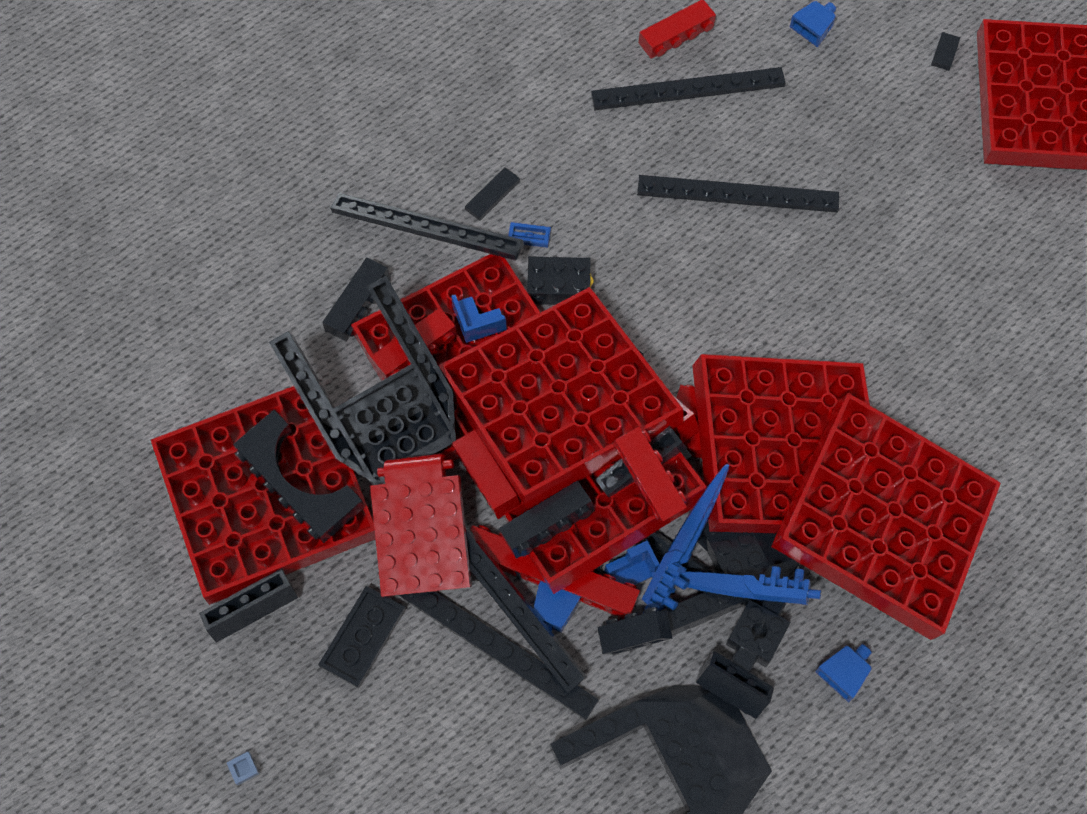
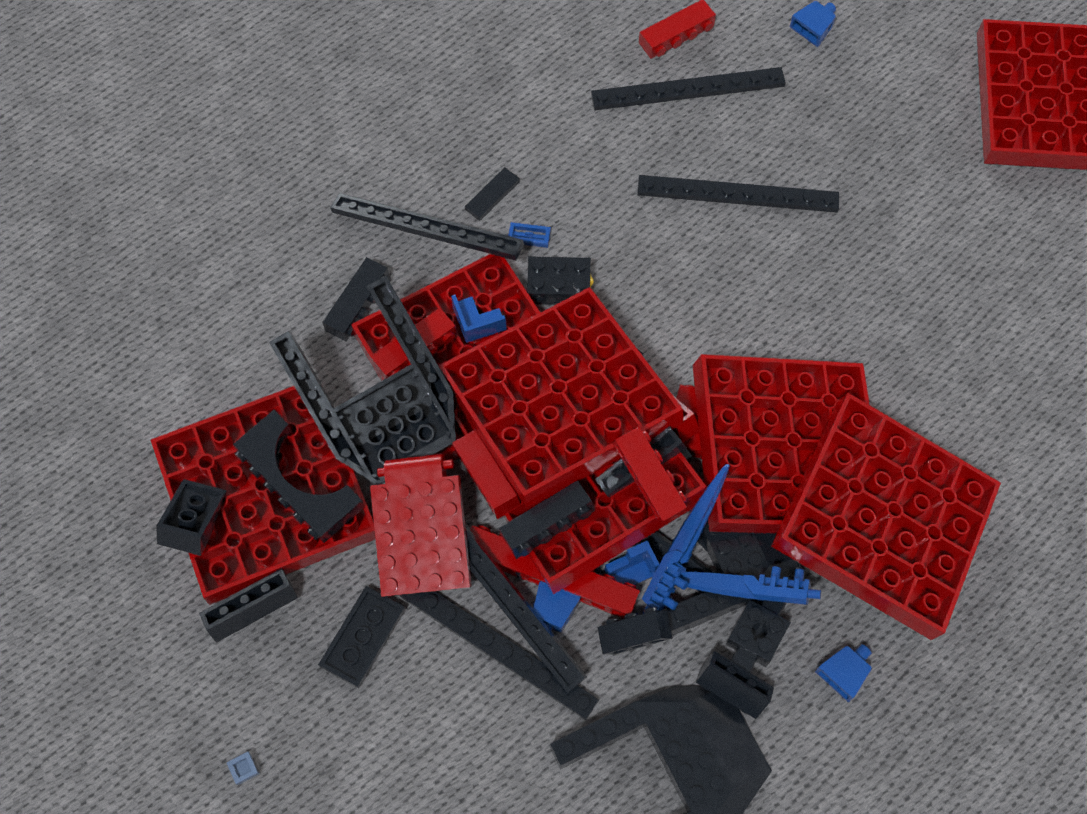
(190, 517): none -> black slope
(945, 51): black tile -> none

